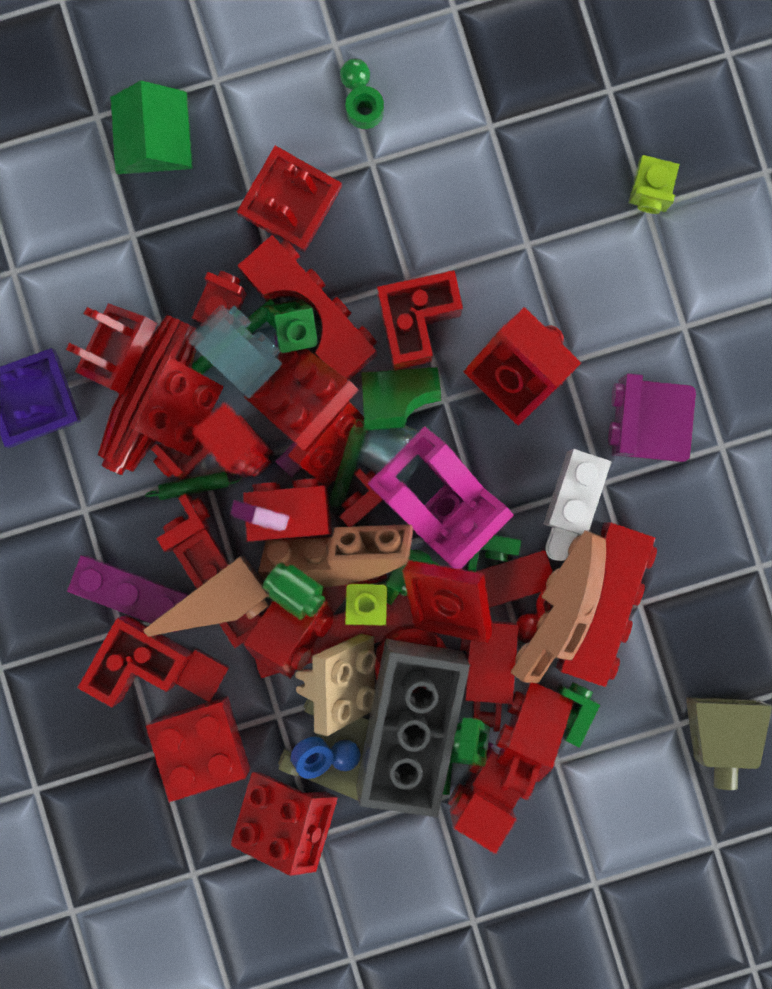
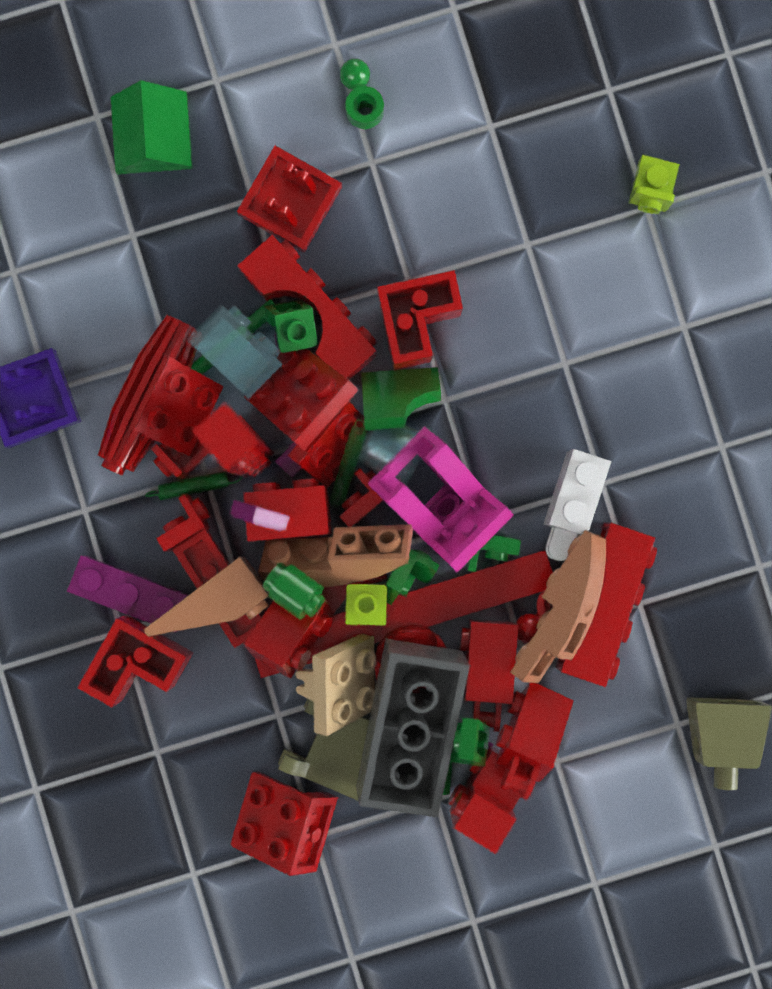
(114, 346): red plate -> none
(198, 749): red brick -> none
(203, 675): red tile -> none
(219, 290): red bracket -> none
(314, 757): blue plate -> none
(448, 601): red plate -> none
(522, 365): red brick -> none
(581, 714): green bracket -> none
(652, 419): magenta bracket -> none

